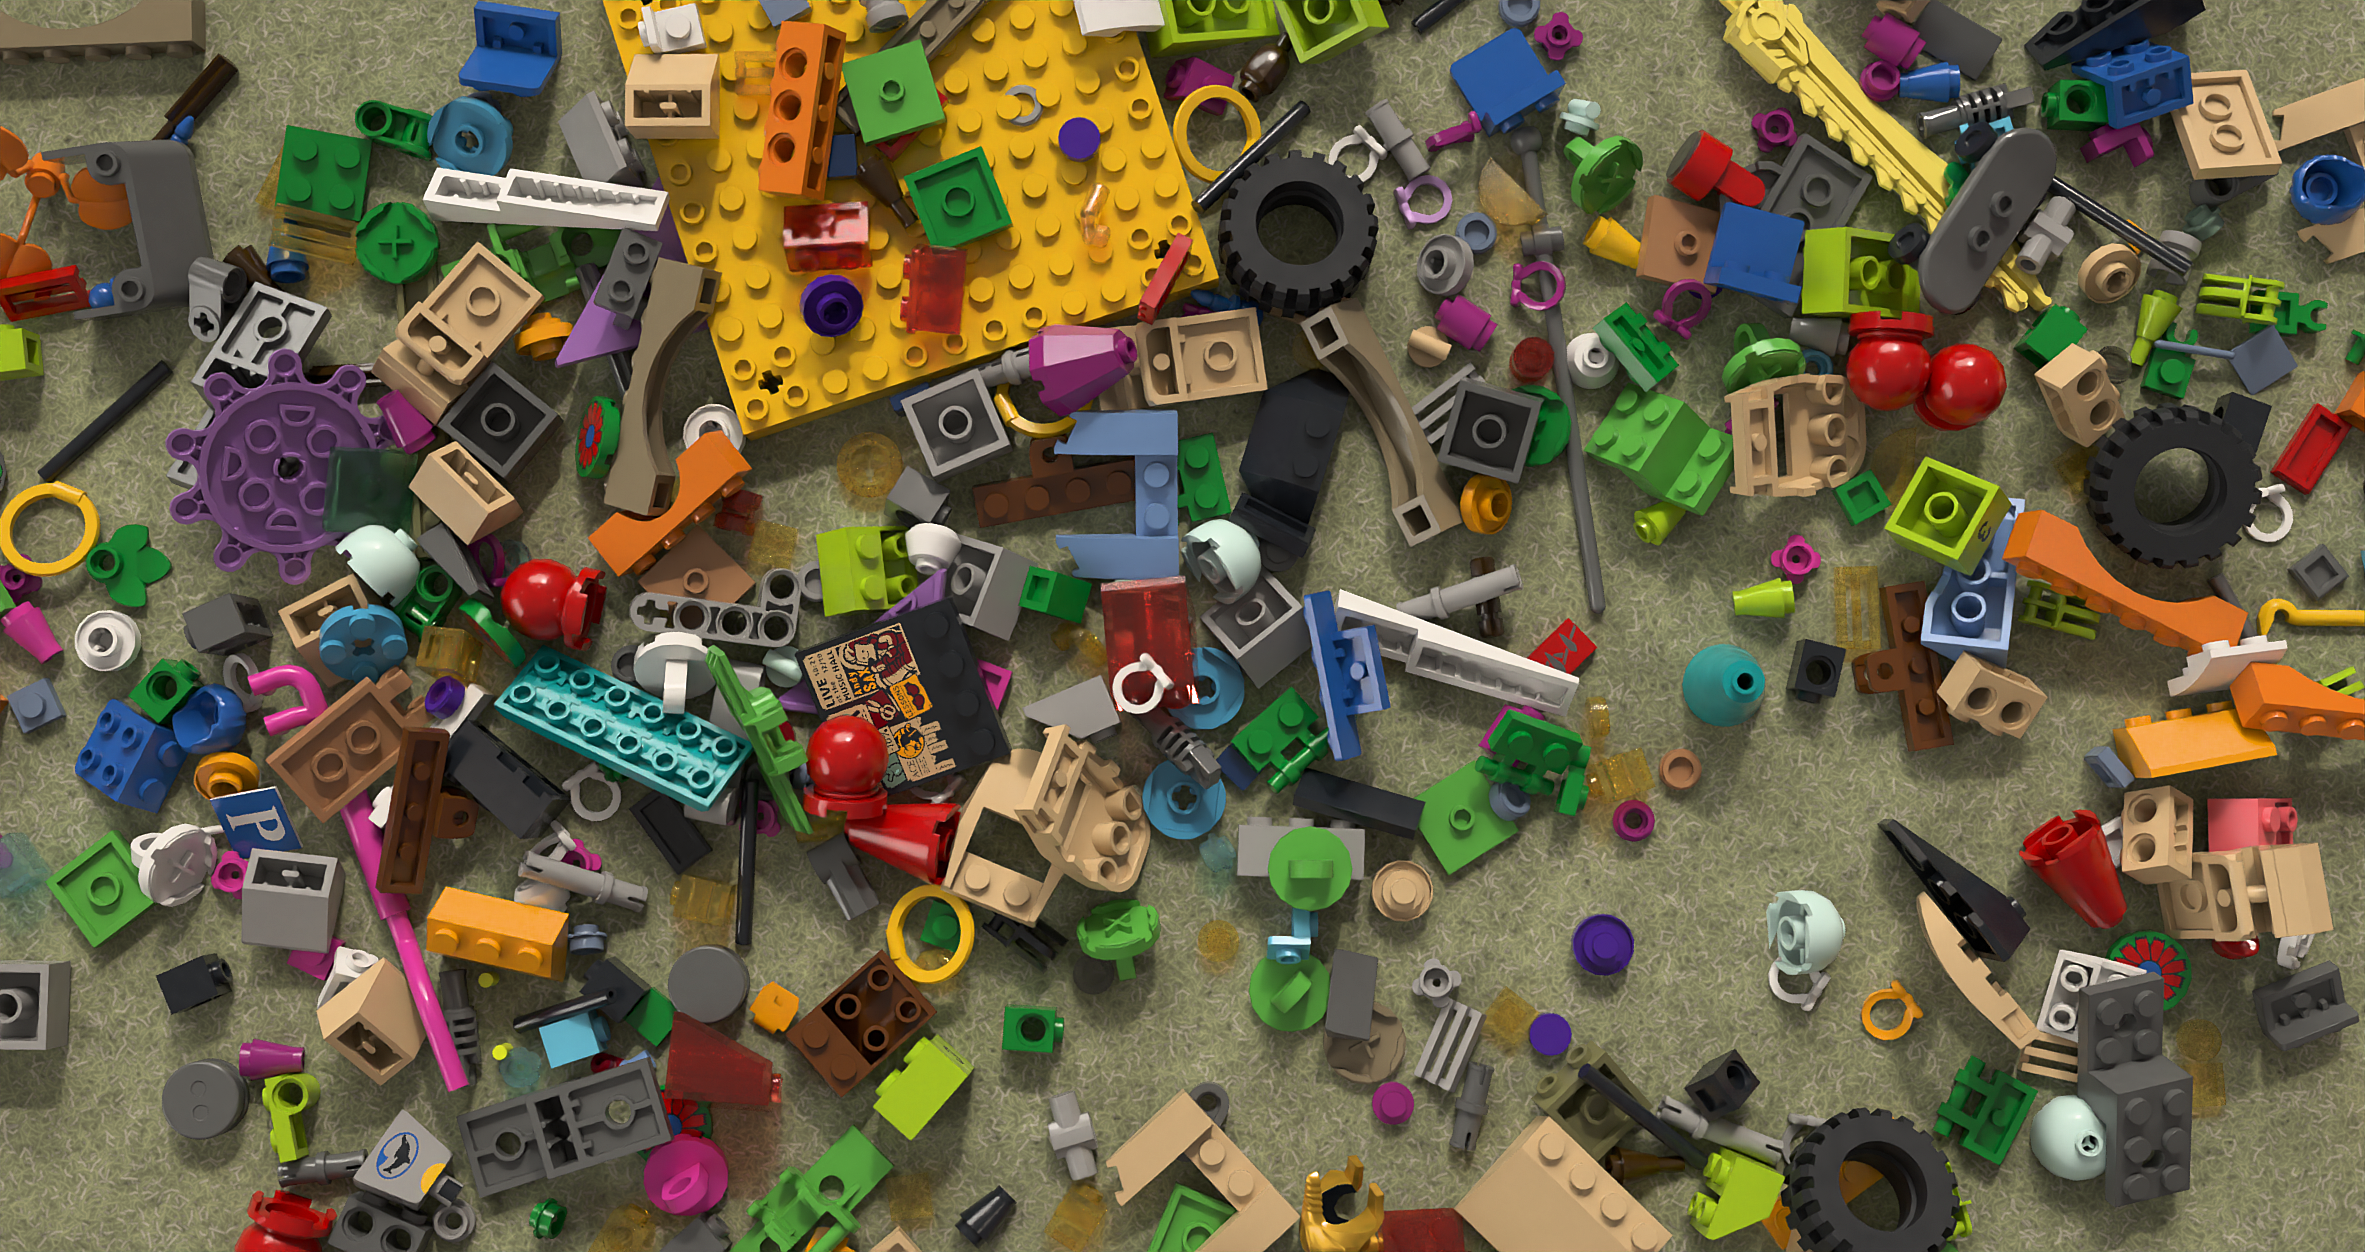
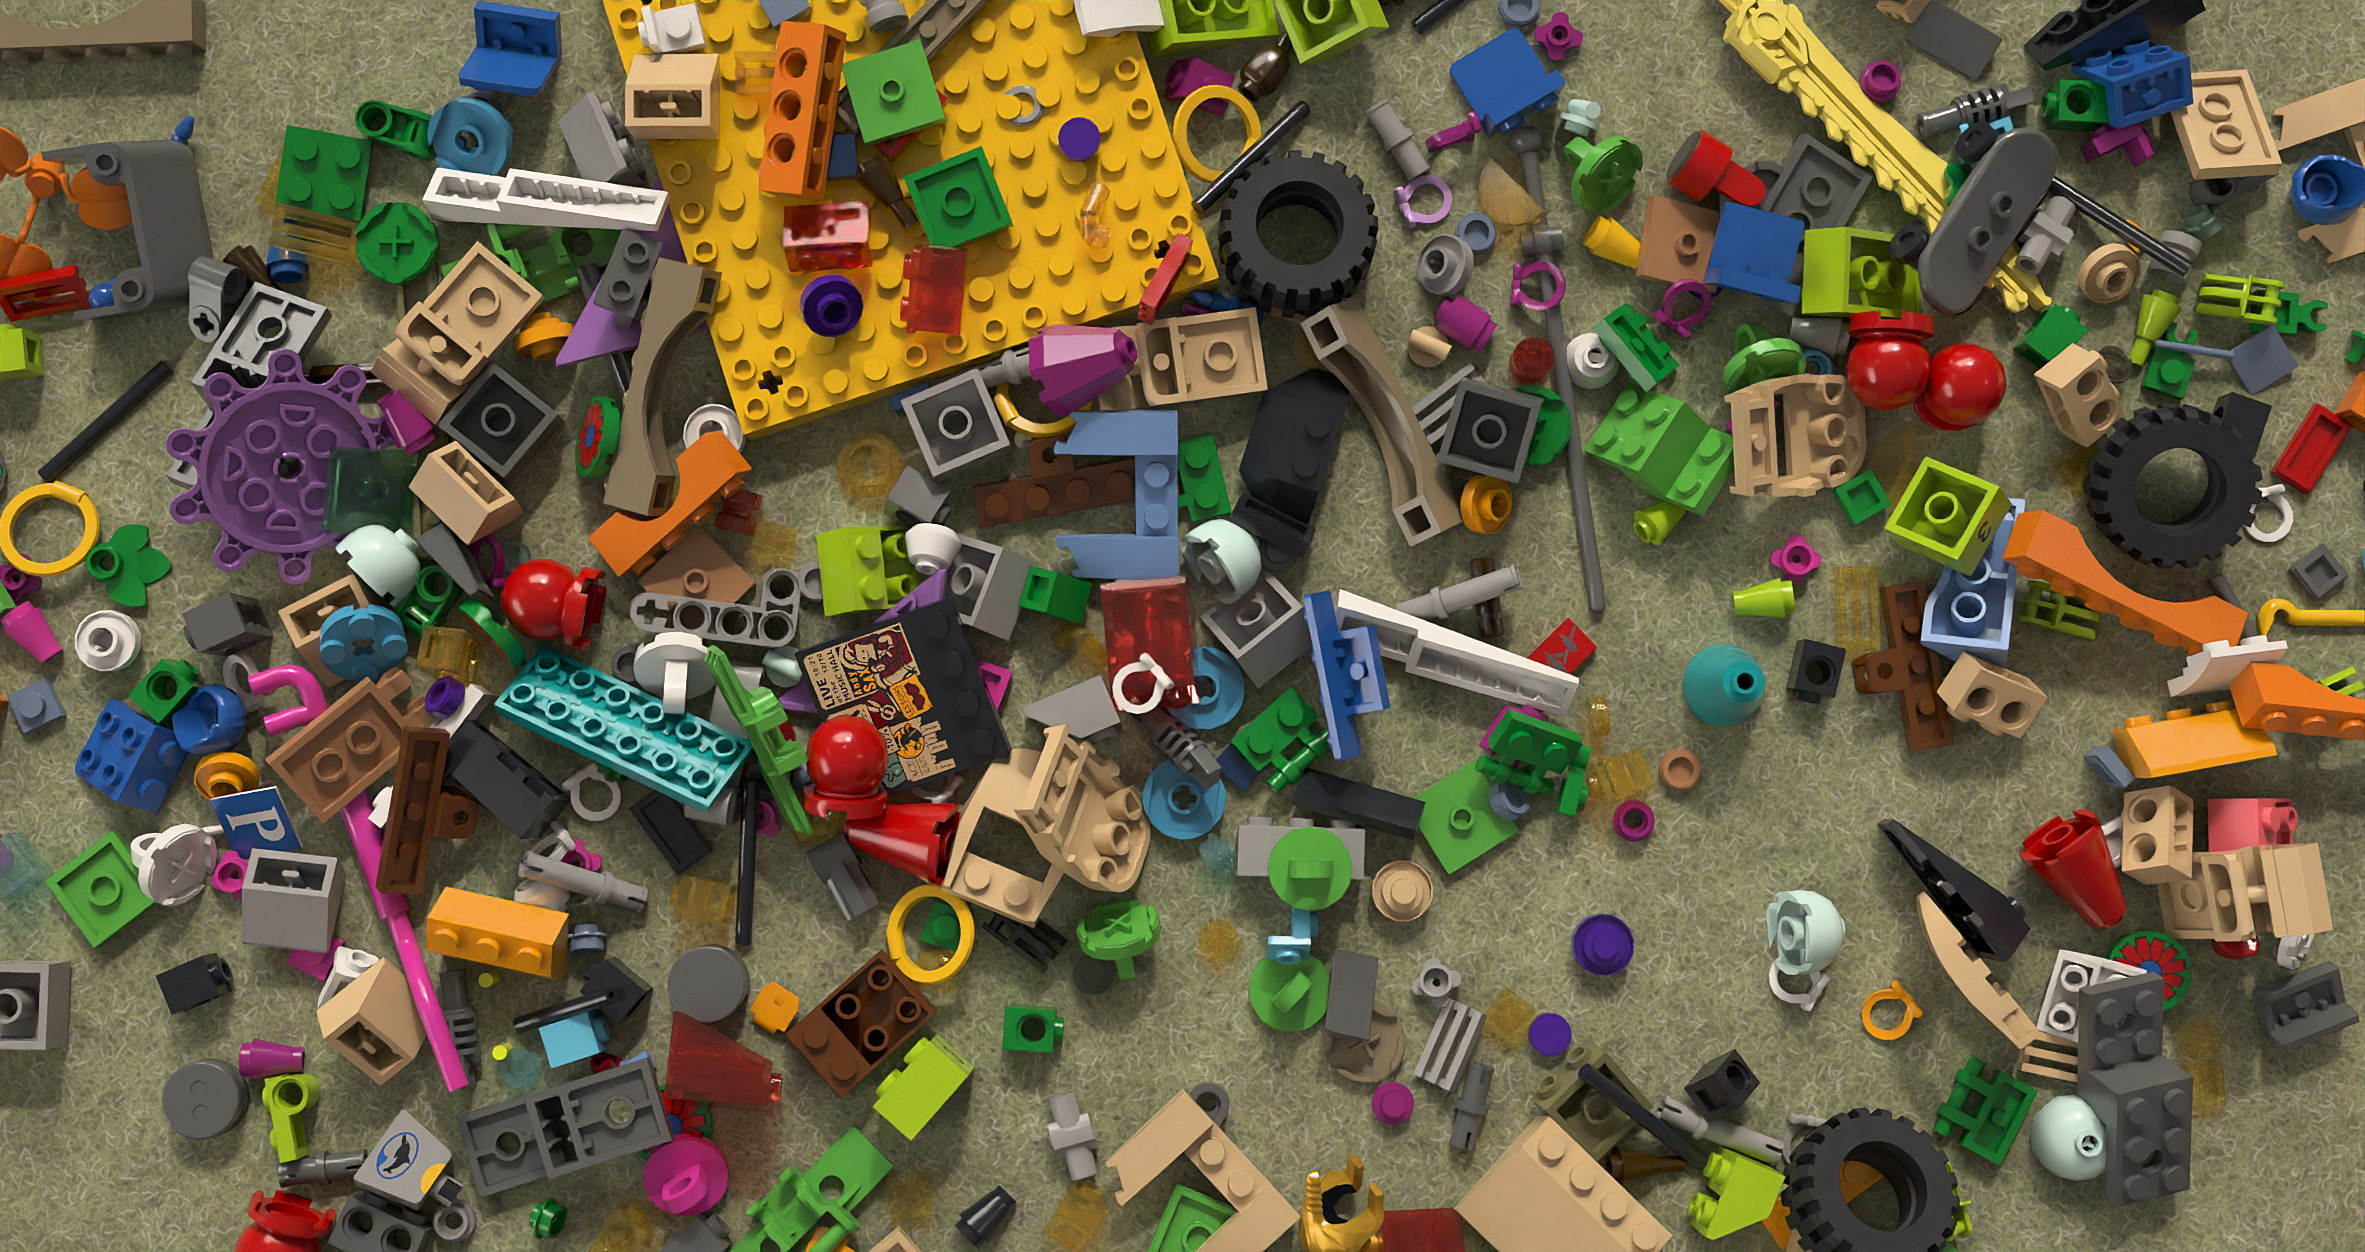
(198, 94): dark brown axle -> none
(653, 1016): green tile -> none
(1360, 136): white piece -> none
(1782, 121): magenta plate -> none
(1893, 40): magenta brick -> none
(1931, 83): blue cone -> none

